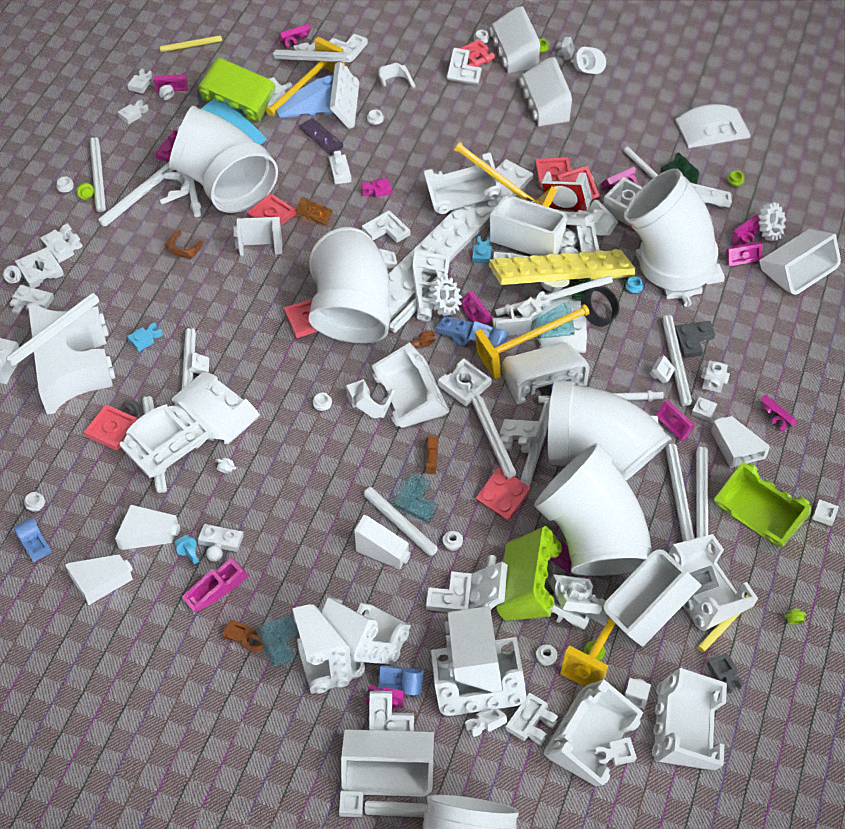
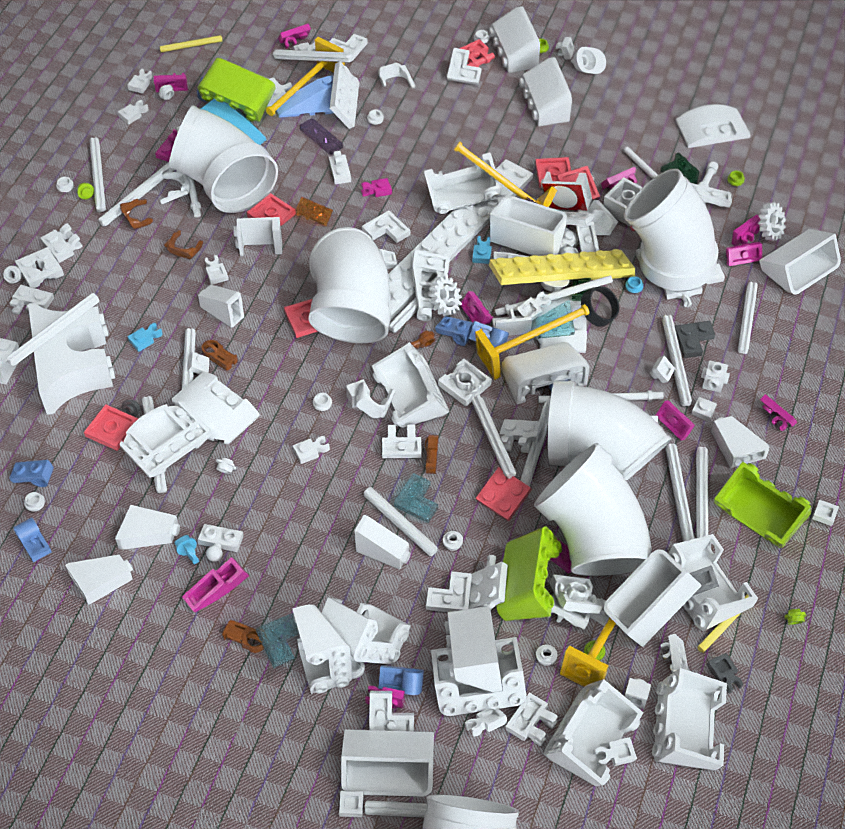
(32, 471): none -> medium blue plate
(126, 209): none -> dark orange helmet
(215, 271): none -> white plate
(220, 356): none -> dark orange piece
(222, 304): none -> white slope
(309, 450): none -> white plate
(401, 446): none -> white plate
(676, 653): none -> white plate
(710, 170): none -> white bar
(747, 318): none -> white axle

